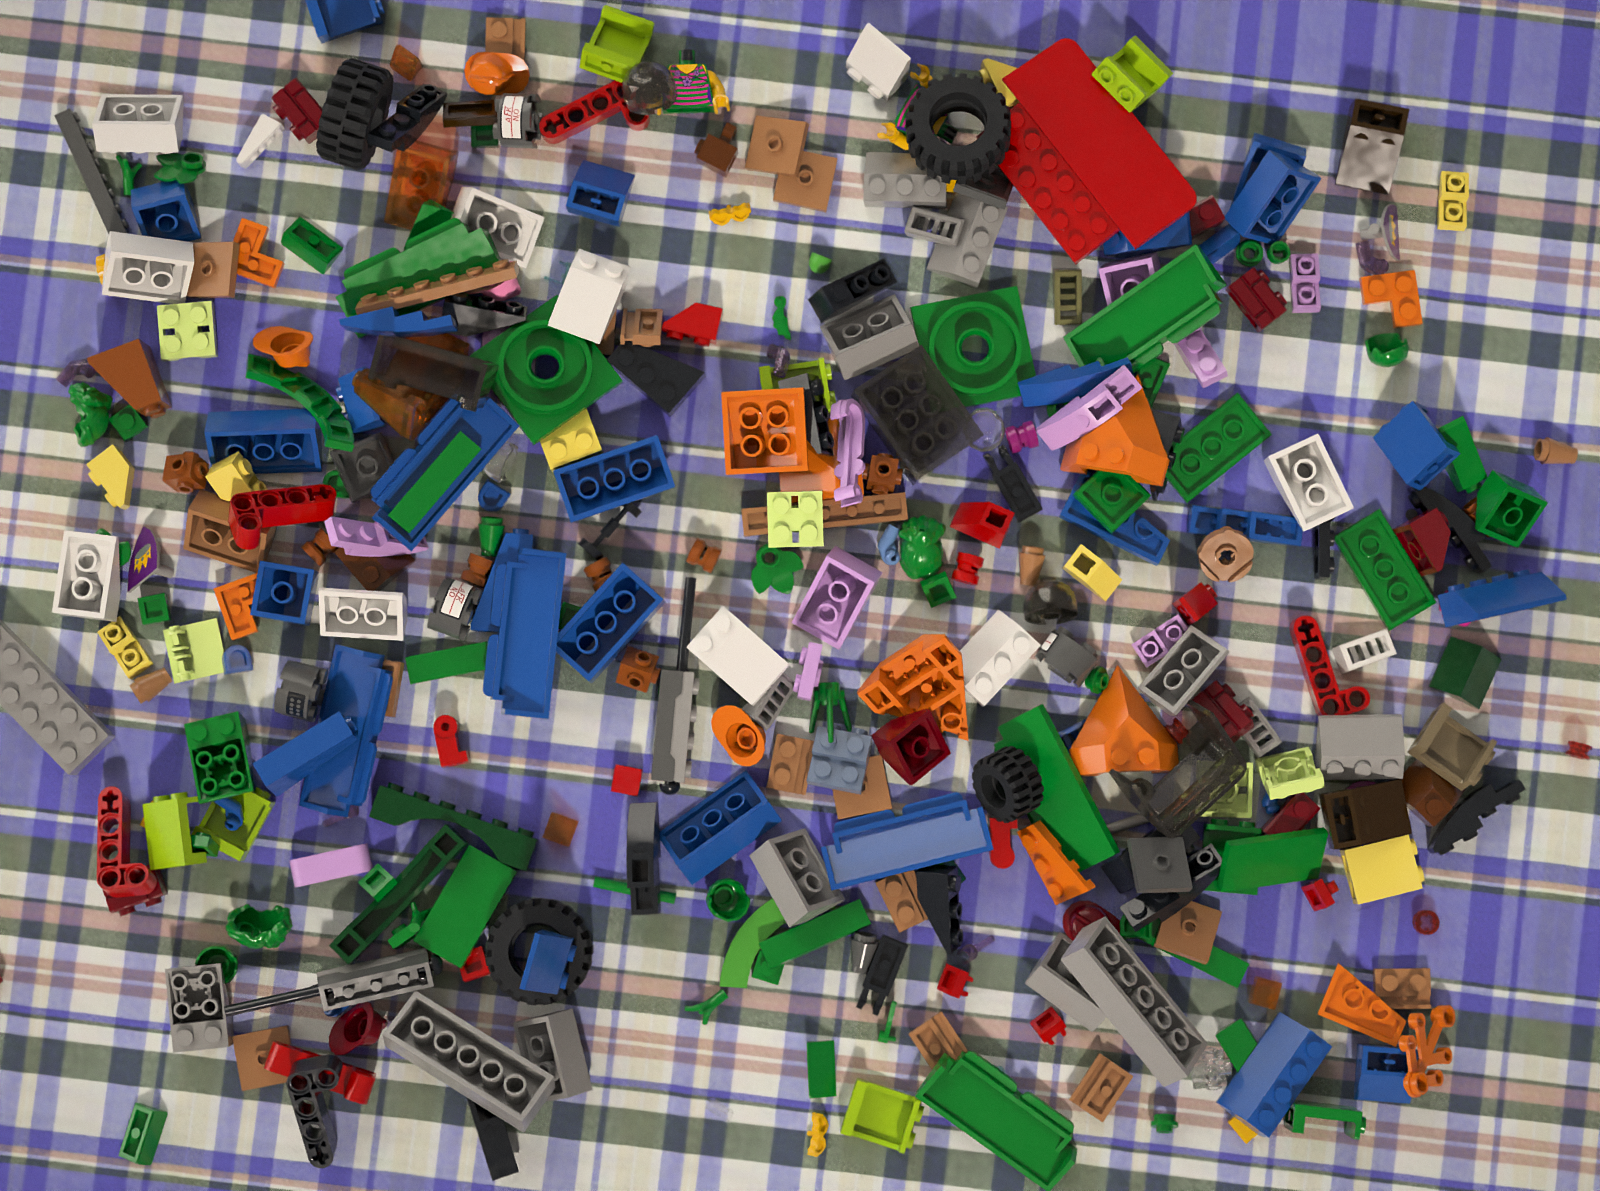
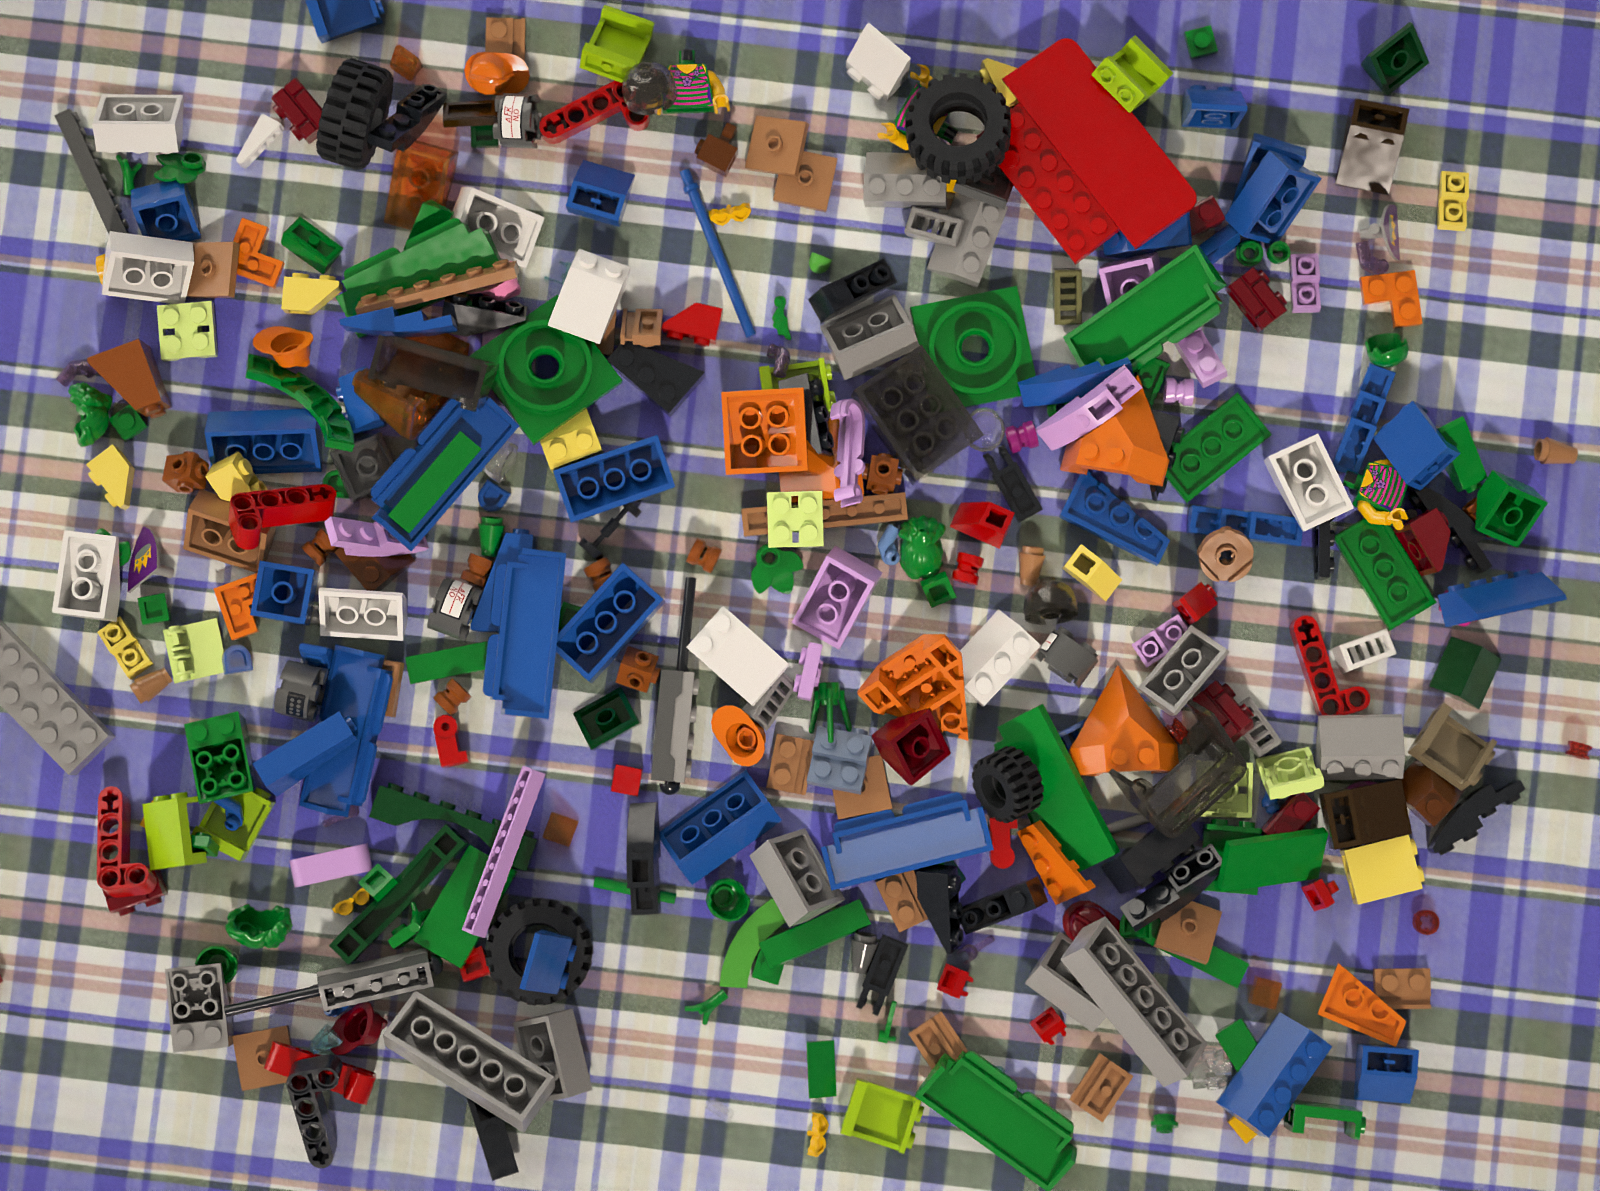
(143, 1134): green slope -> none
(308, 295): none -> light yellow slope
(316, 655): none -> blue slope
(324, 1040): none -> clear light blue slope
(346, 906): none -> yellow piece
(452, 696): none -> dark orange wheel
(503, 852): none -> lavender piece
(606, 718): none -> dark green slope
(691, 188): none -> blue bar
(1003, 905): none -> black slope
(1097, 680): green plate -> none
(1111, 498): green plate -> none
(1159, 865): dark grey plate -> none
(1181, 391): none -> lavender wheel
(1200, 42): none -> green plate
(1212, 108): none -> blue slope
(1363, 419): none -> blue slope
(1378, 493): none -> torso
(1396, 60): none -> dark green slope
(1416, 1081): orange plant -> none

